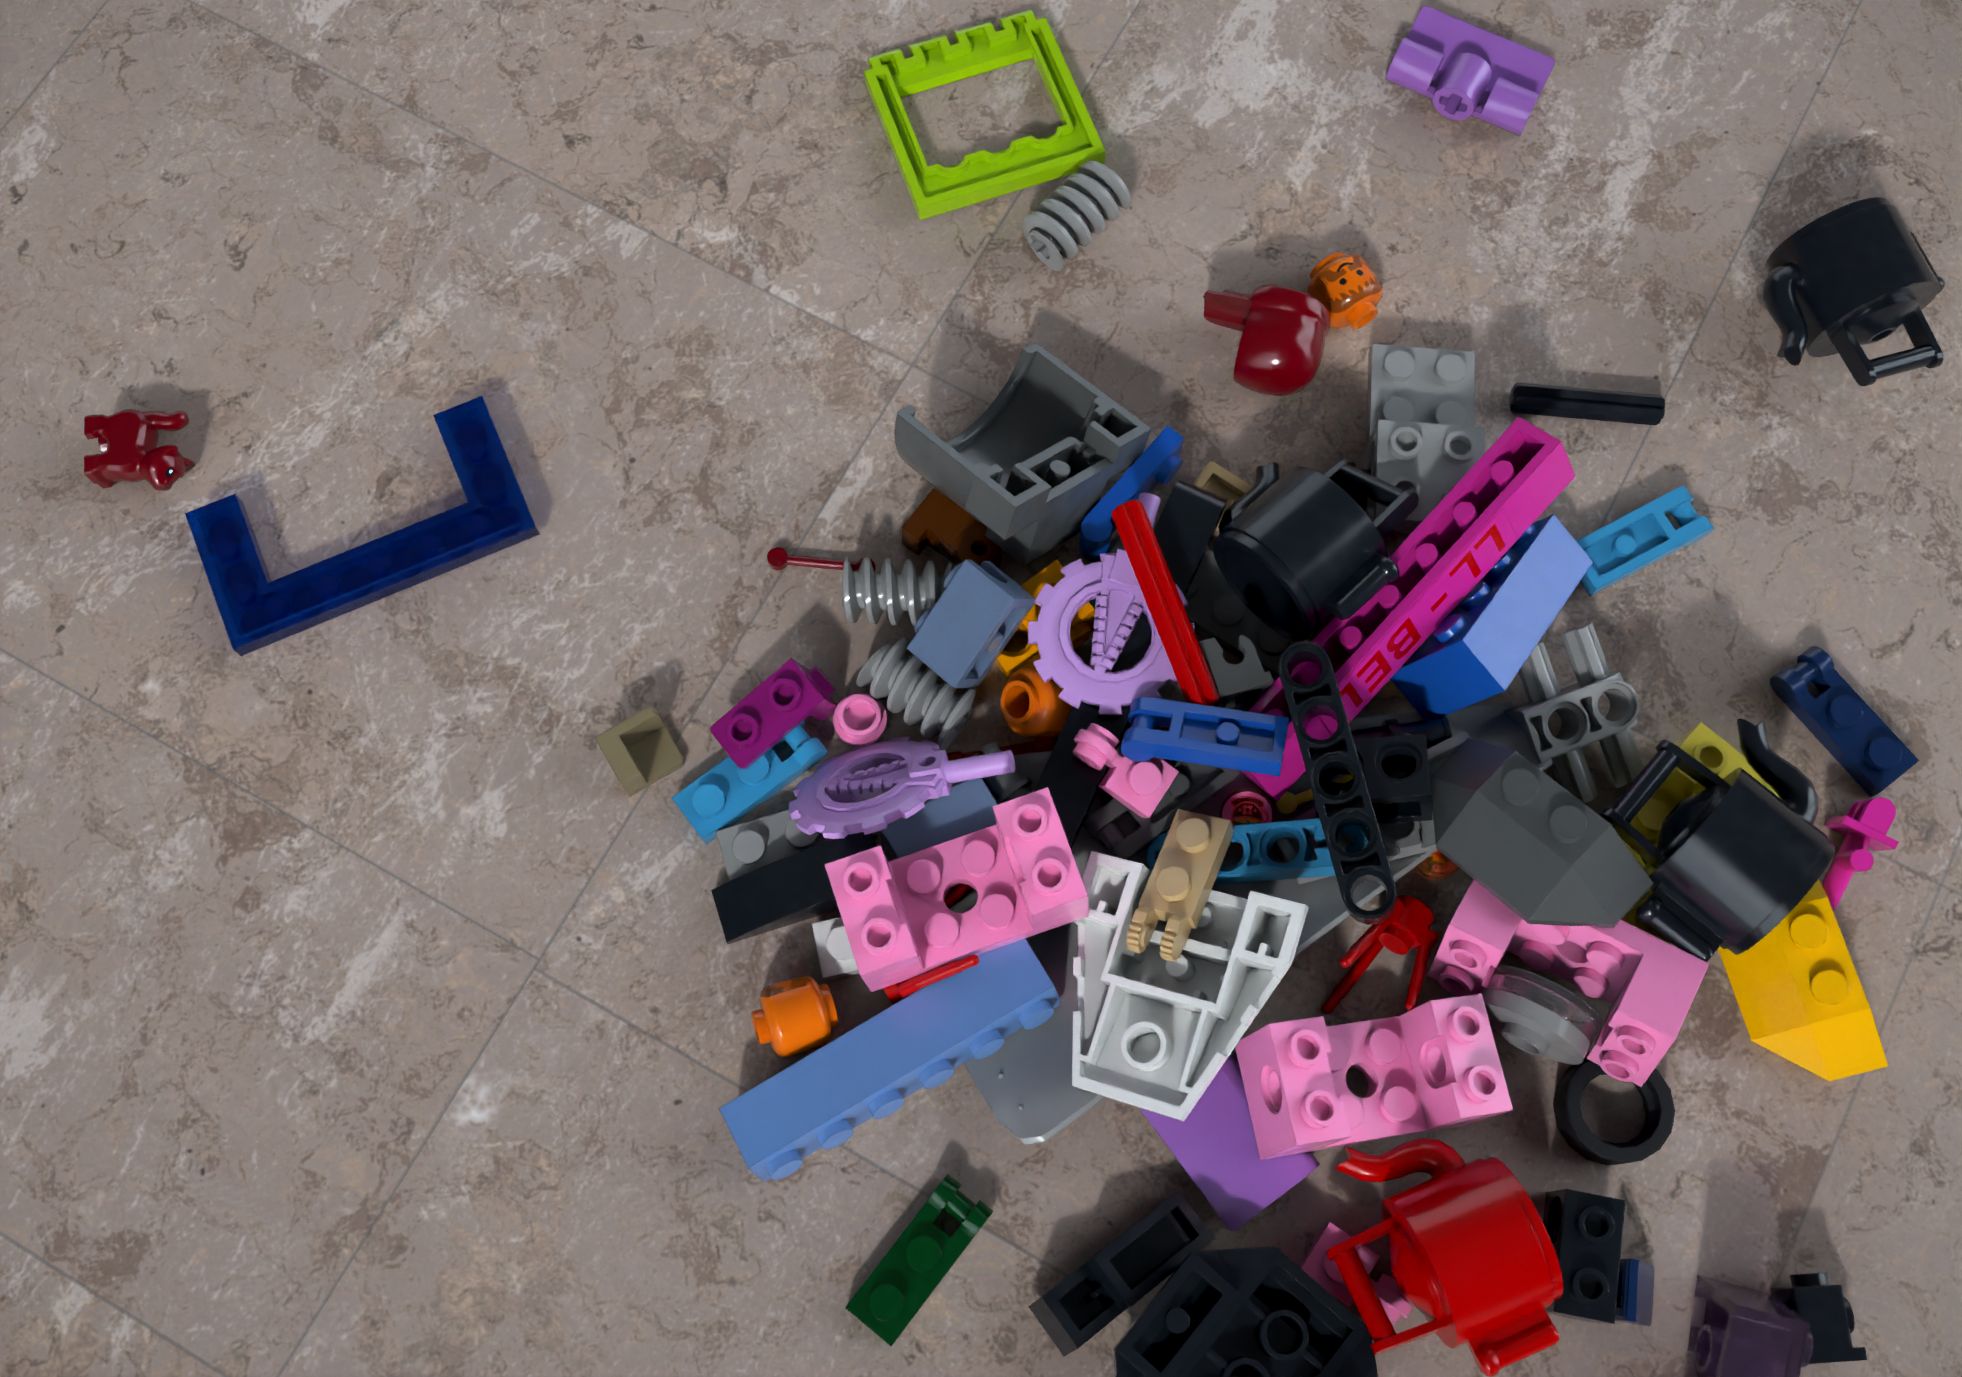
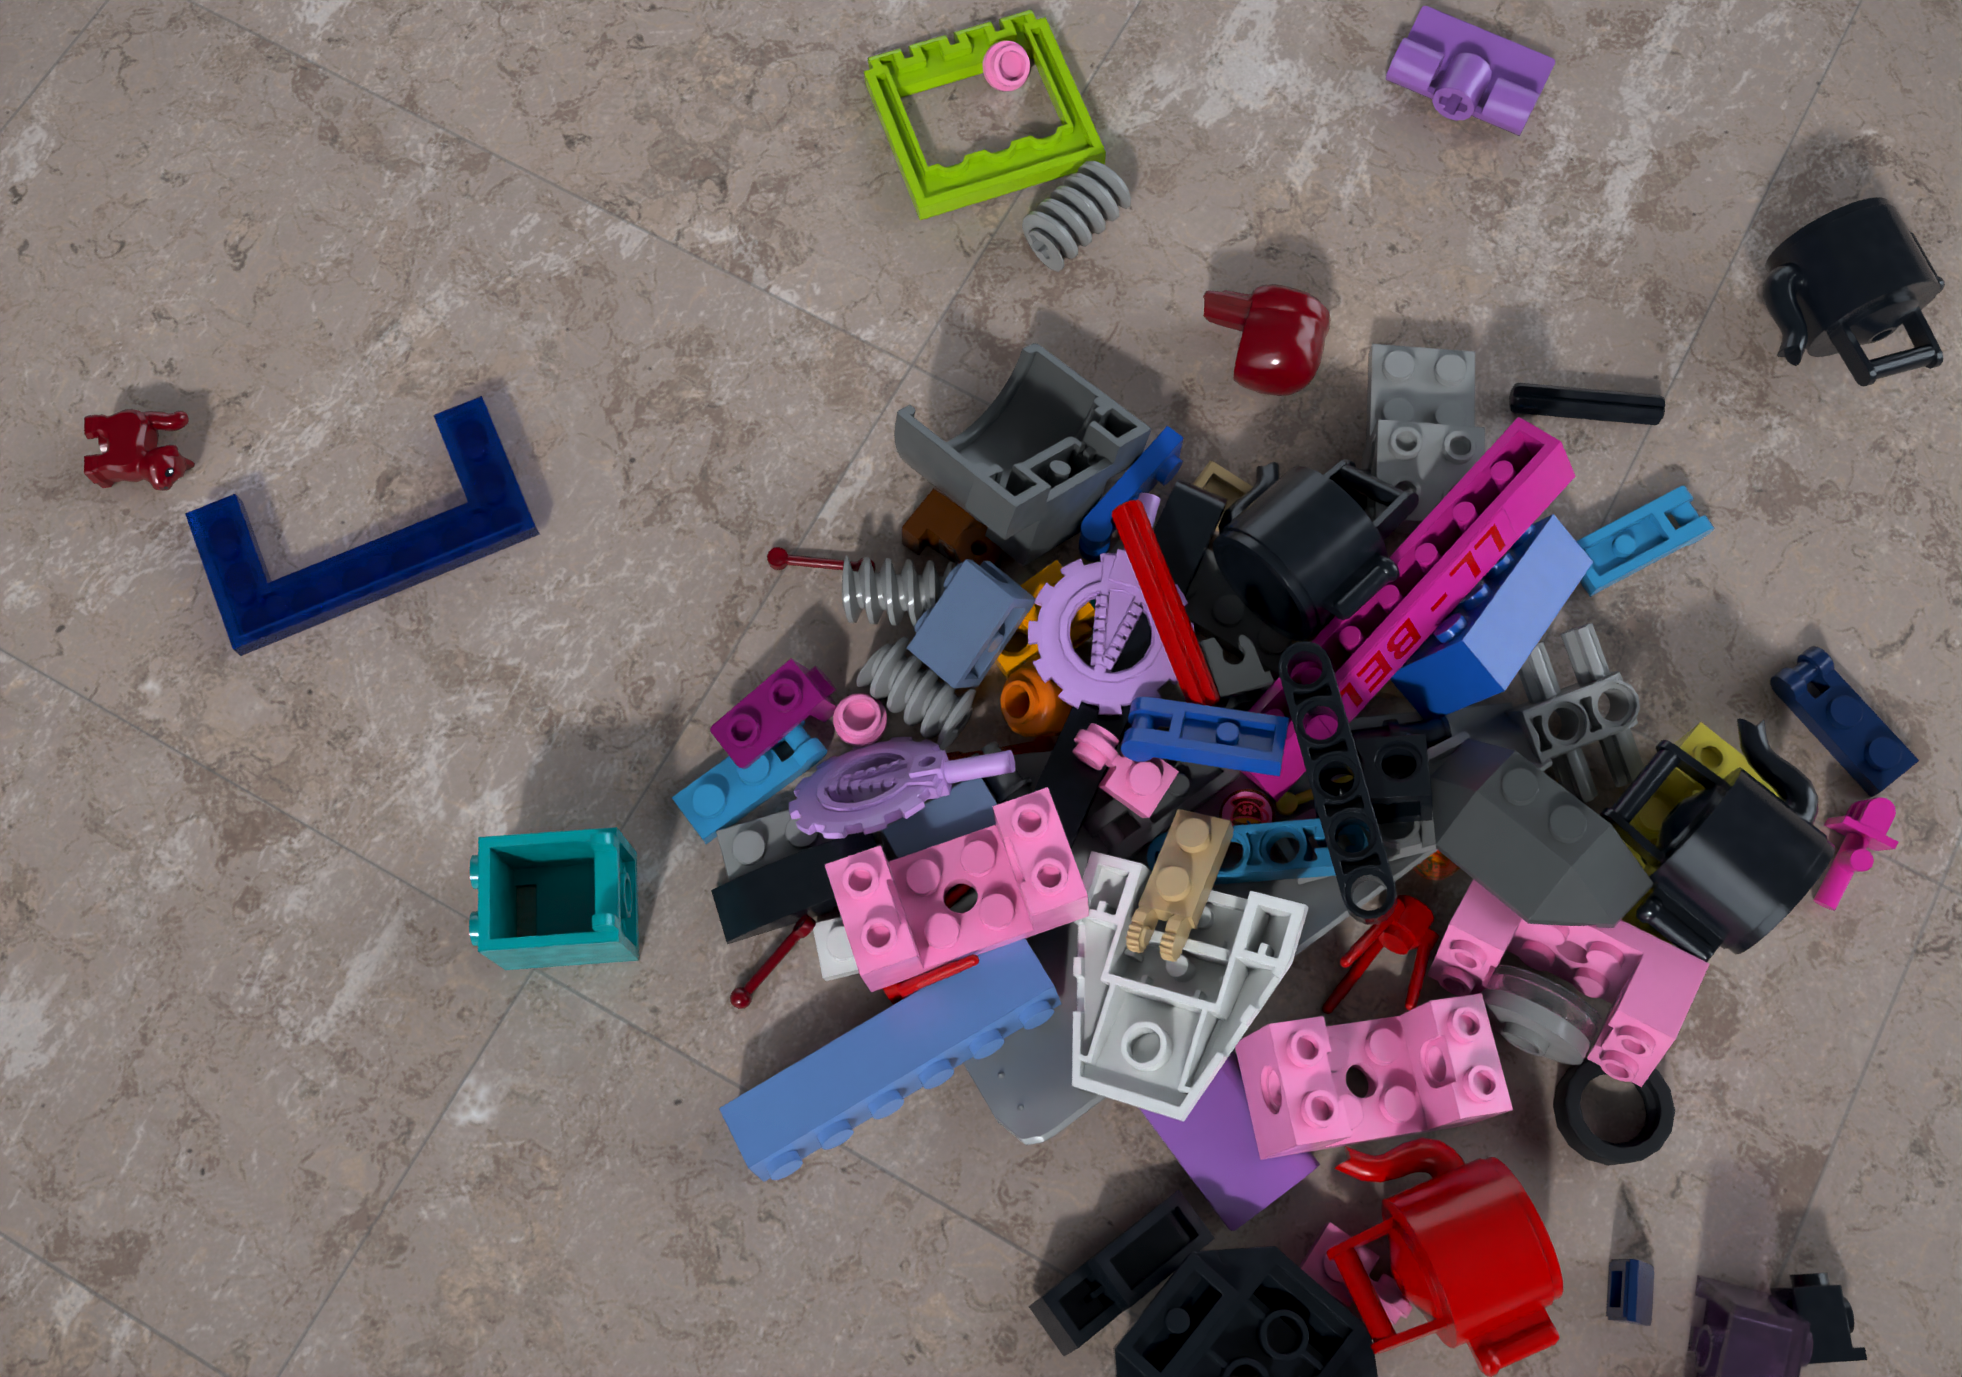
(582, 898): none -> teal container
(640, 750): dark tan panel -> none
(742, 996): none -> dark red hinge
(795, 1016): orange head -> none
(917, 1262): dark green plate -> none
(1006, 66): none -> bright pink plate
(1346, 290): orange head -> none
(1588, 1245): black brick -> none
(1806, 995): yellow wedge -> none

